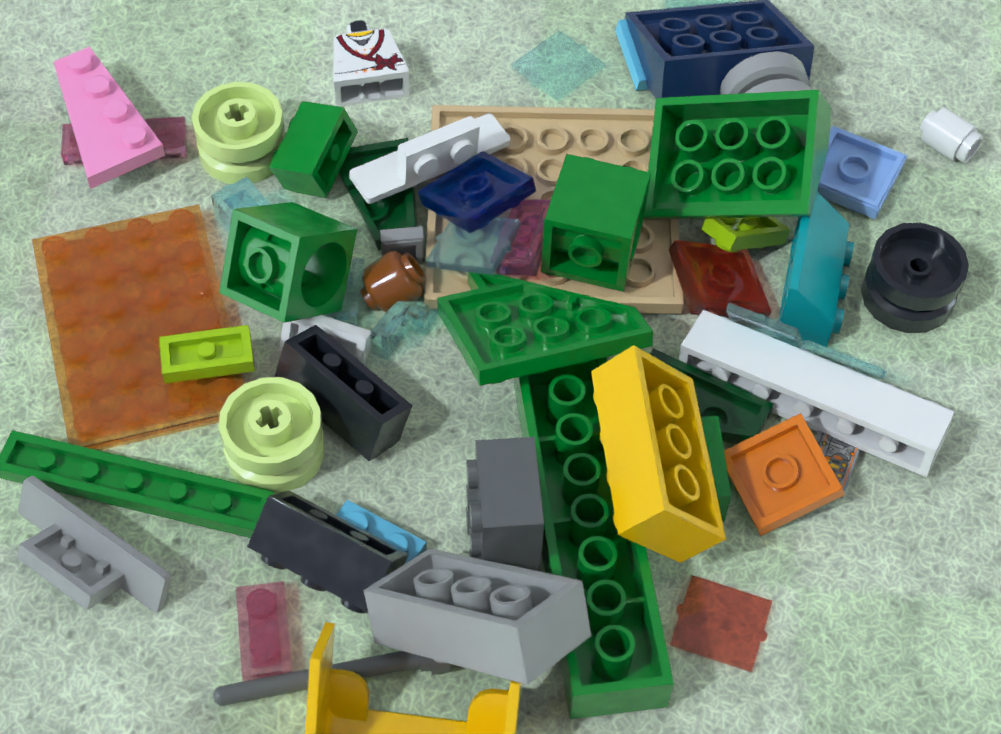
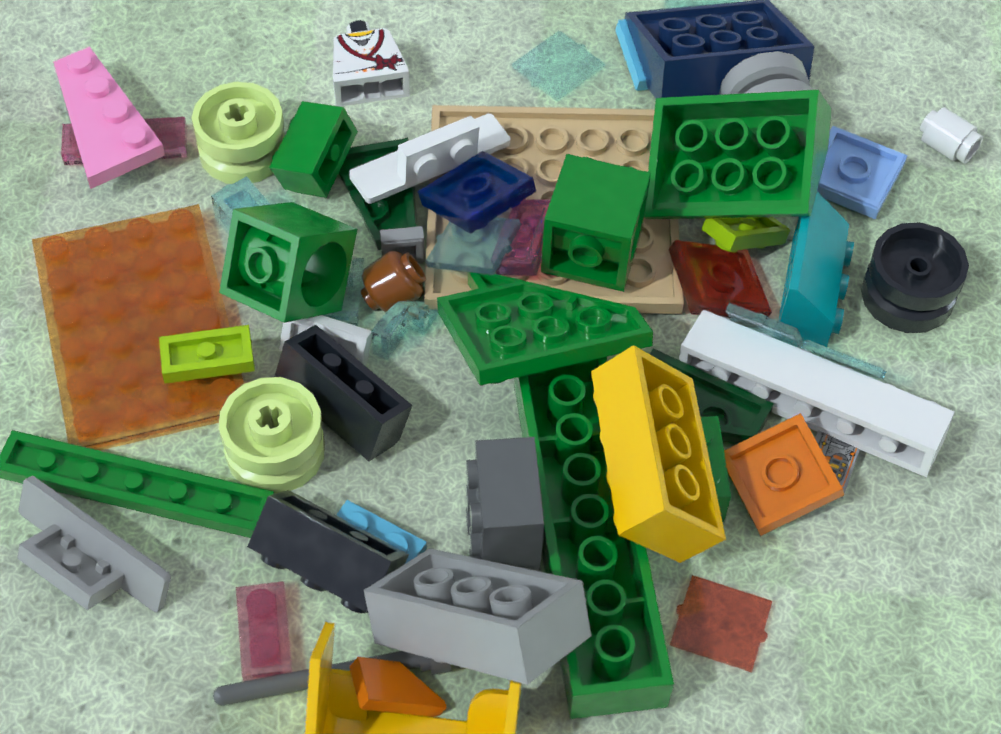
(393, 689): none -> orange tile

